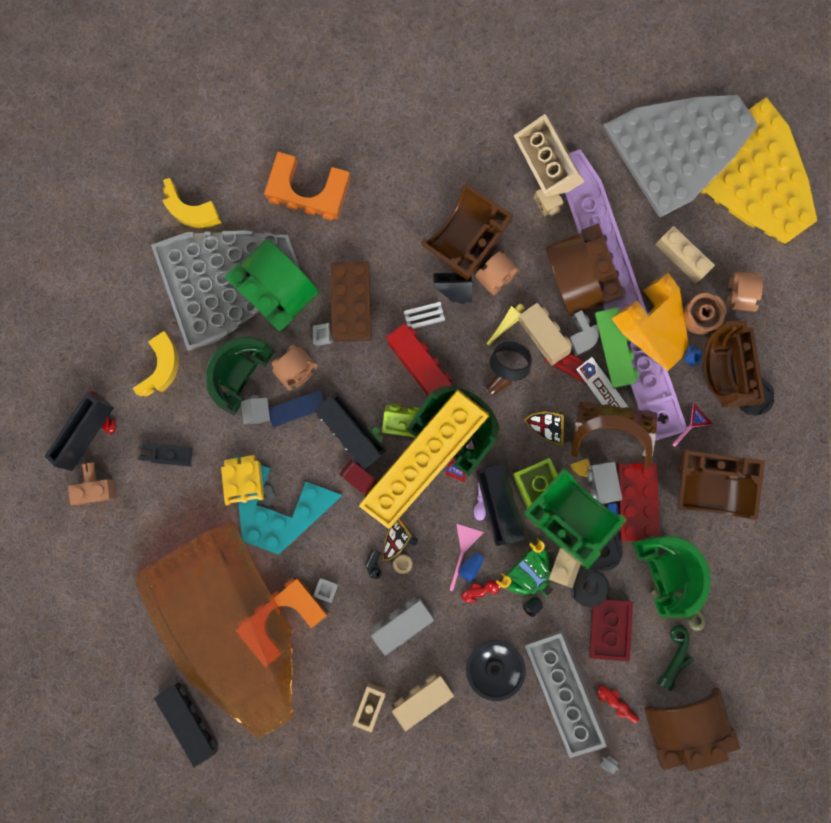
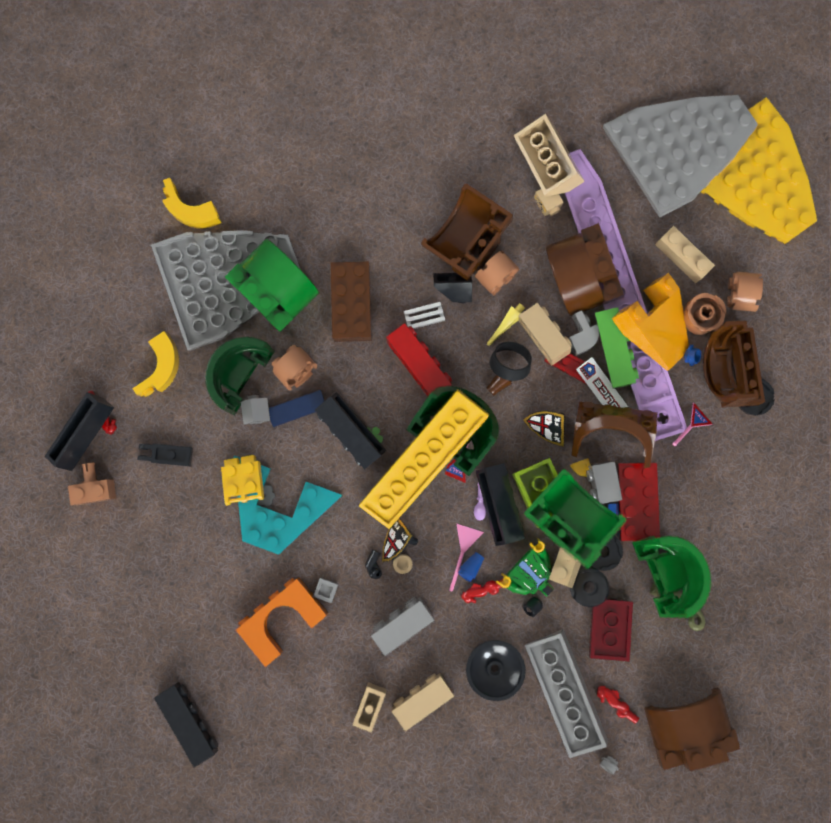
(223, 628): clear orange windscreen -> none
(322, 334): light grey plate -> none
(327, 203): orange arch -> none
(358, 477): dark red beam -> none
(398, 419): lime bracket -> none
(677, 663): dark green plant -> none
(713, 484): reddish brown piece -> none

